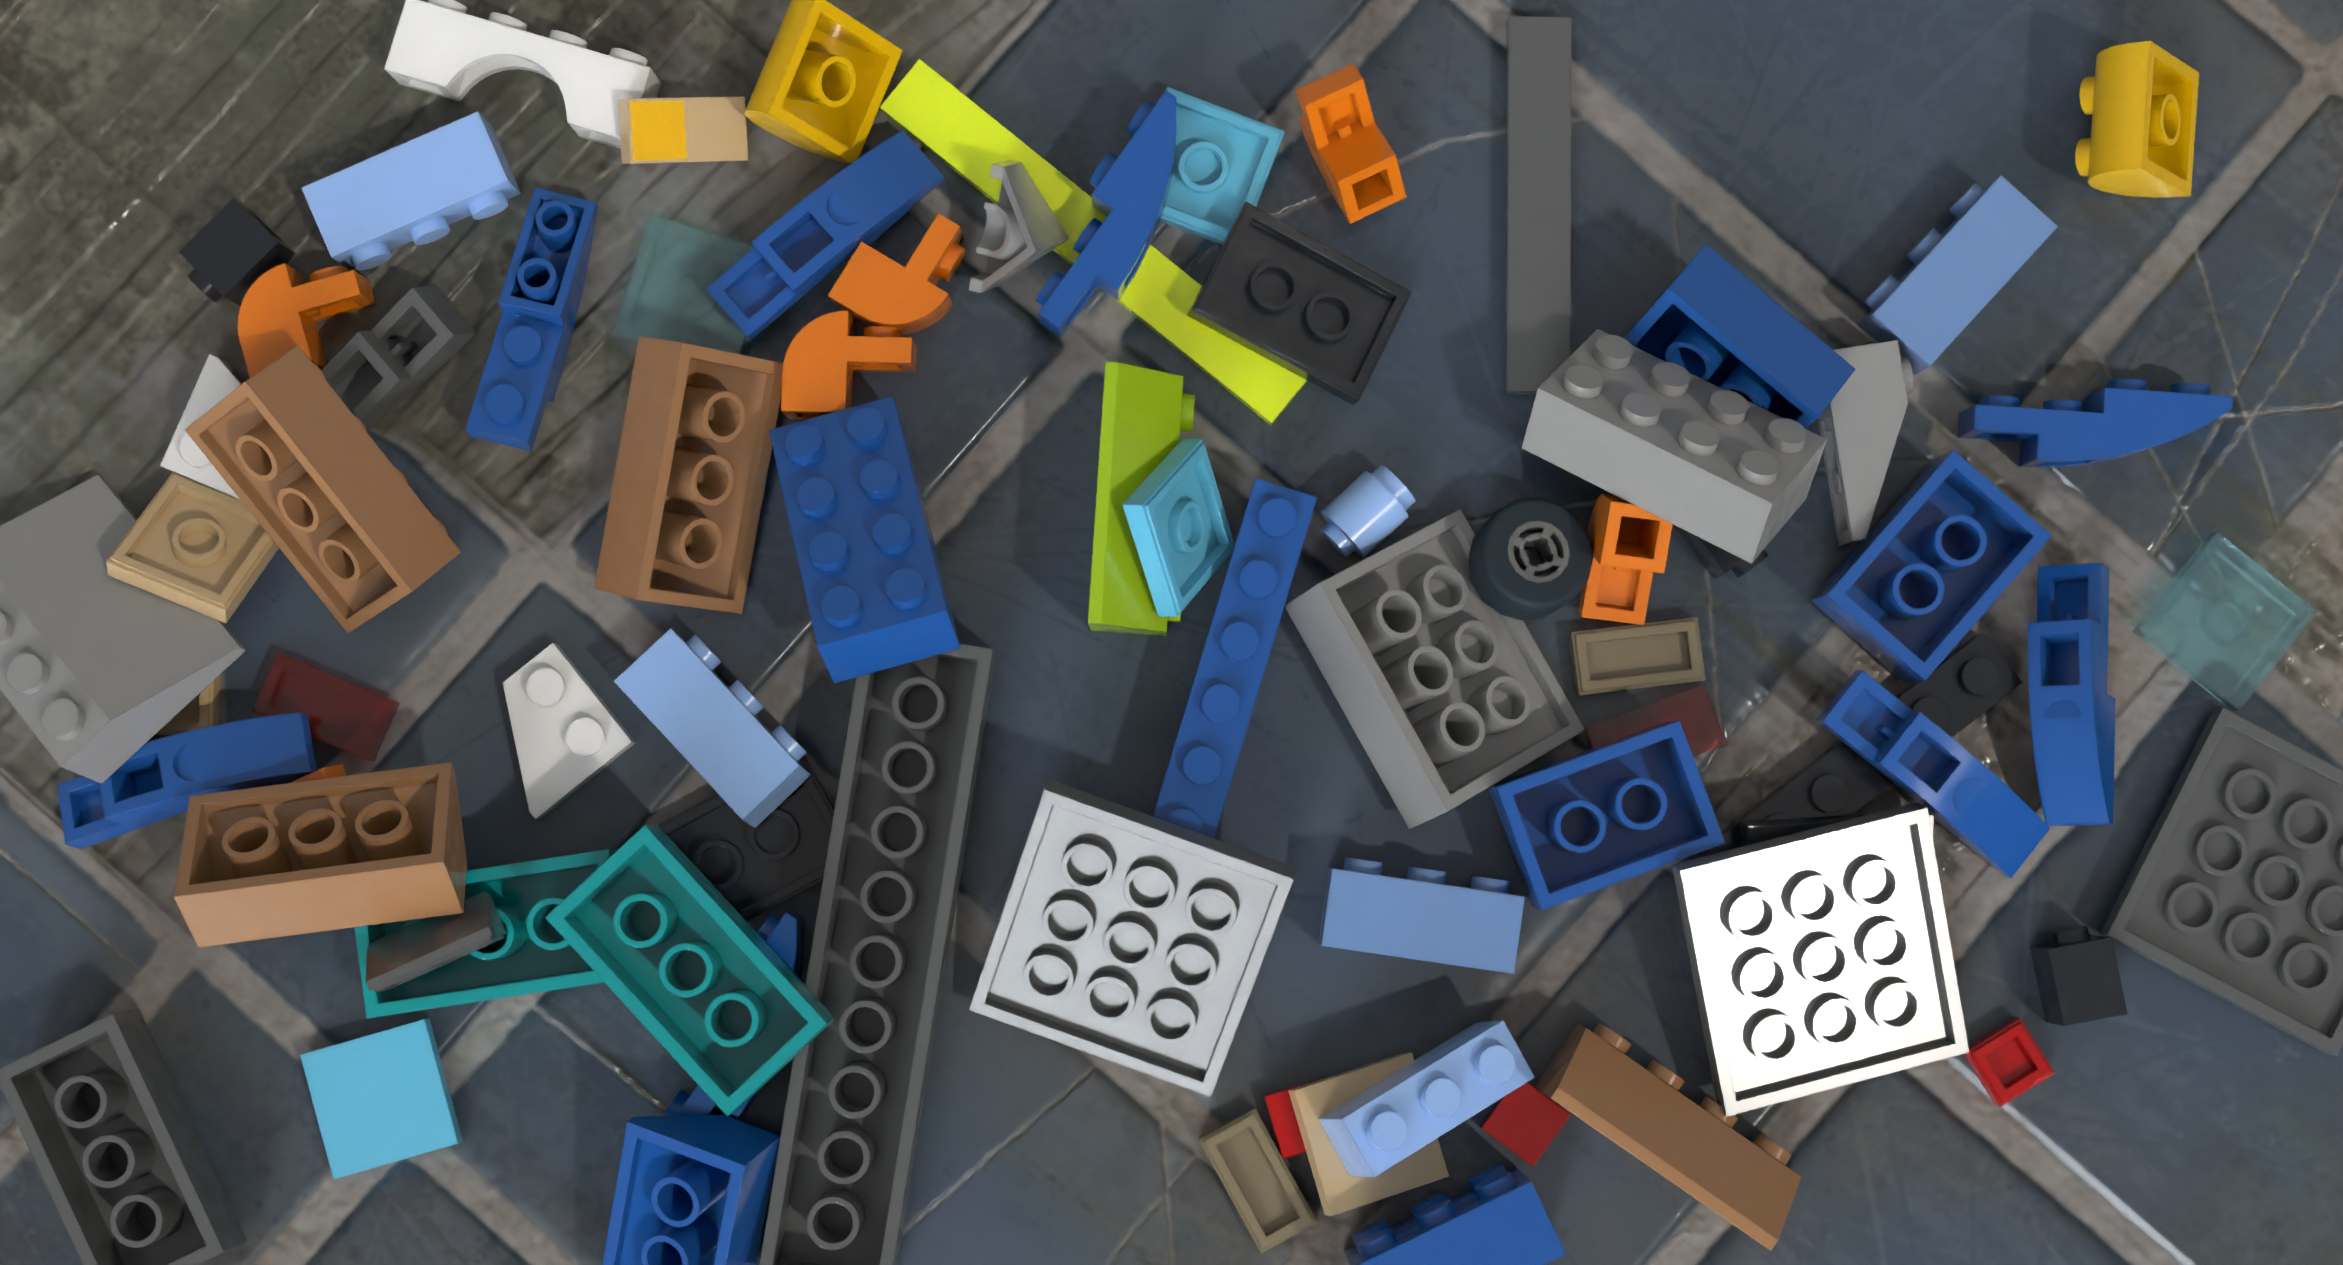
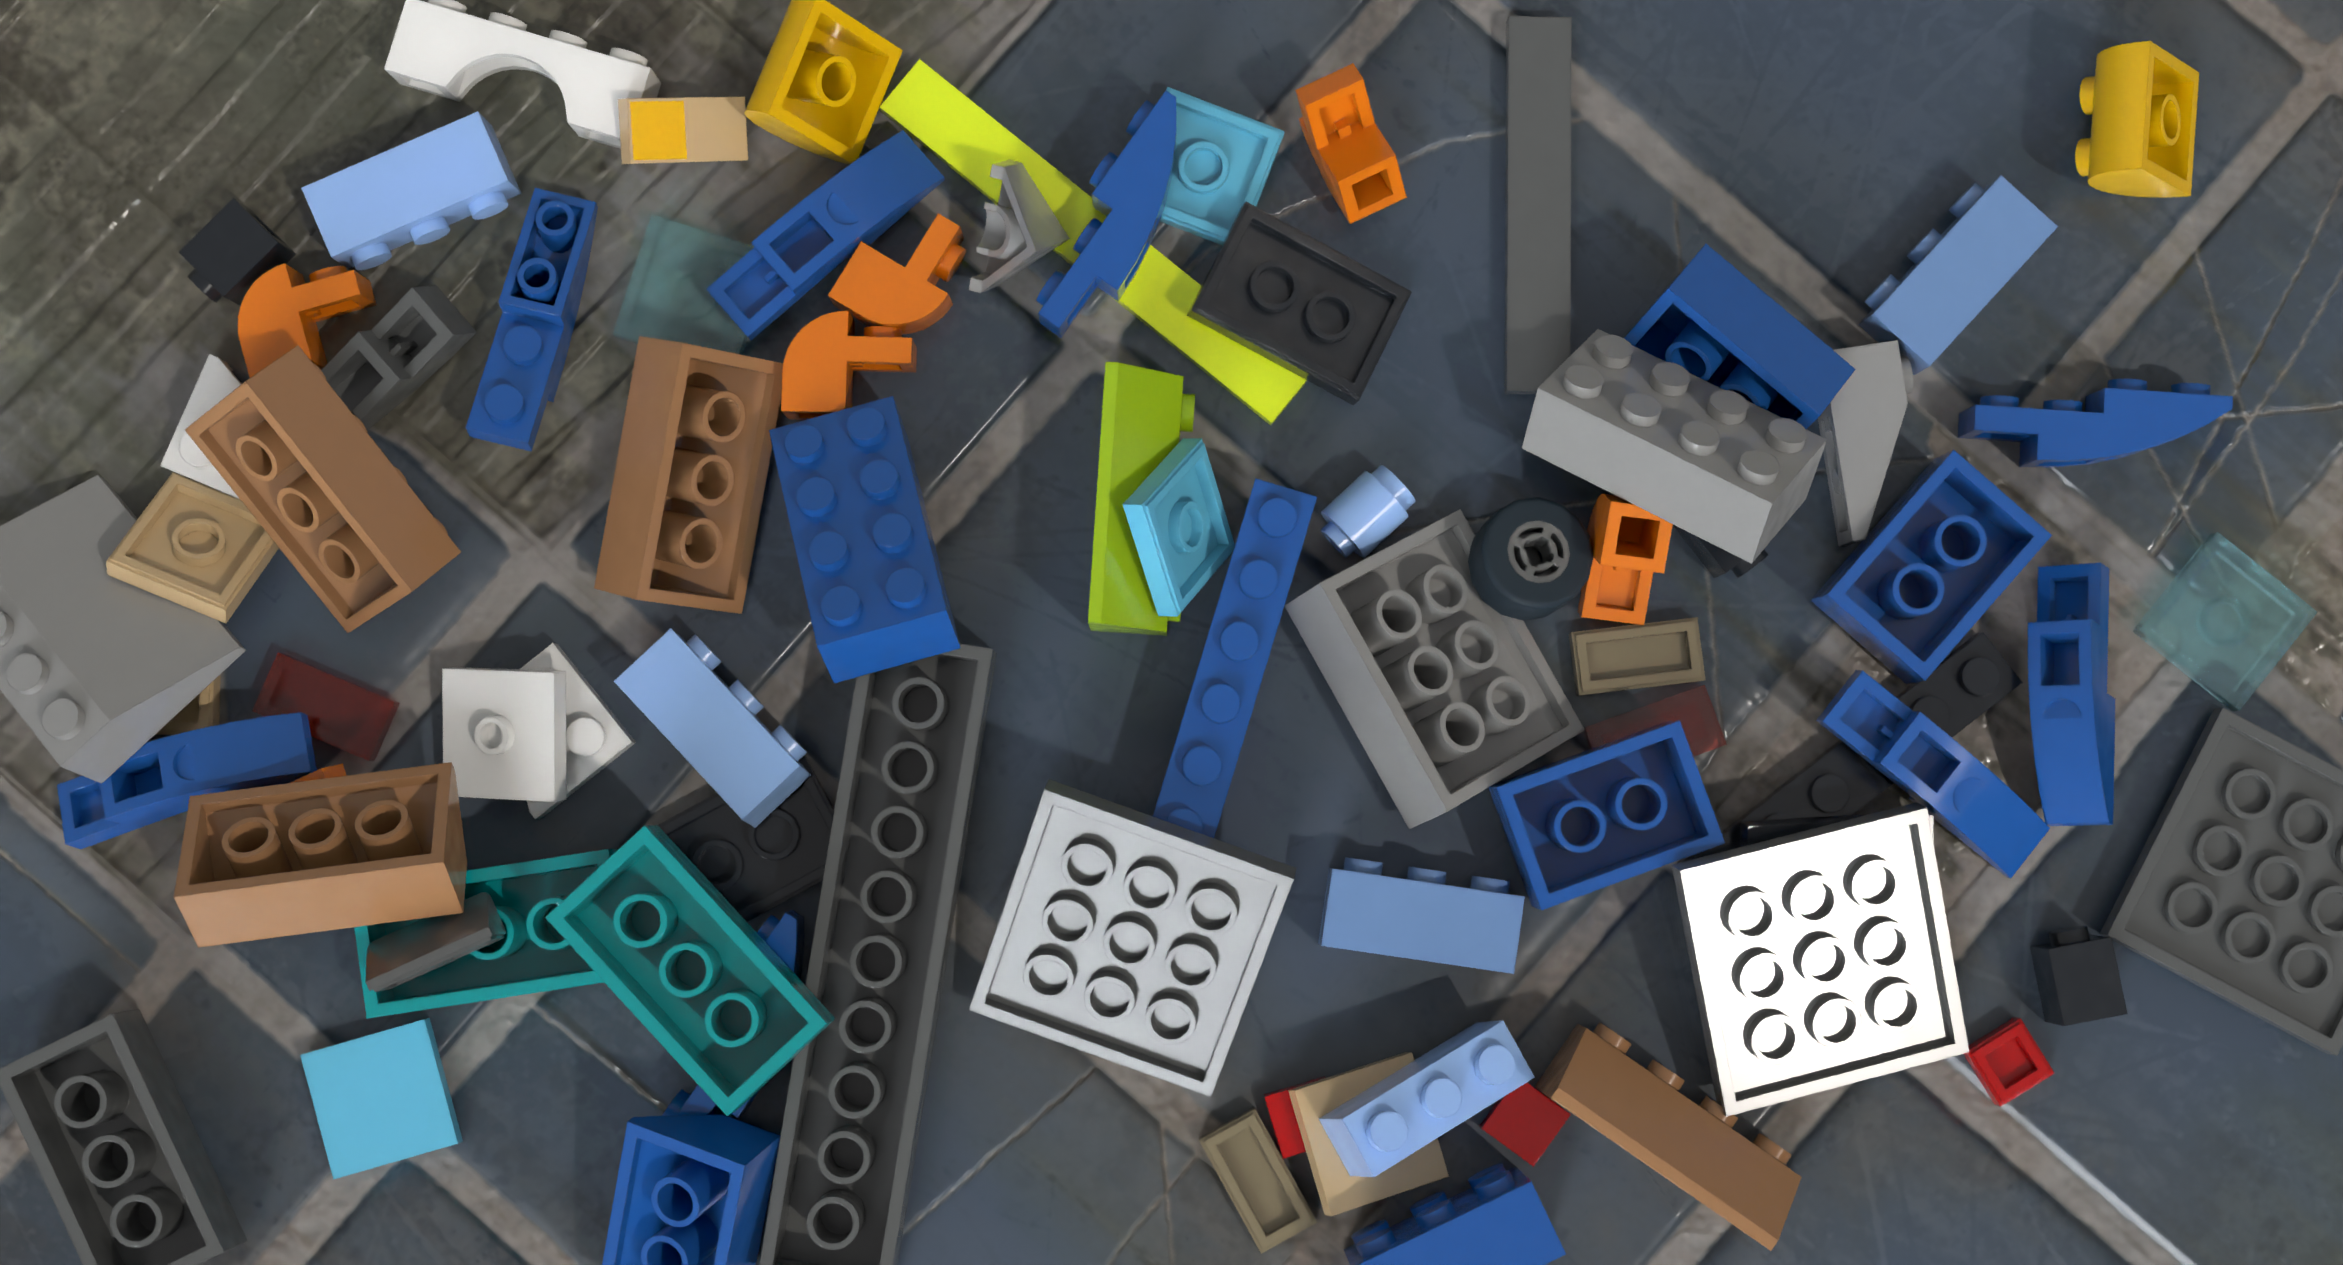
(506, 732): none -> white plate

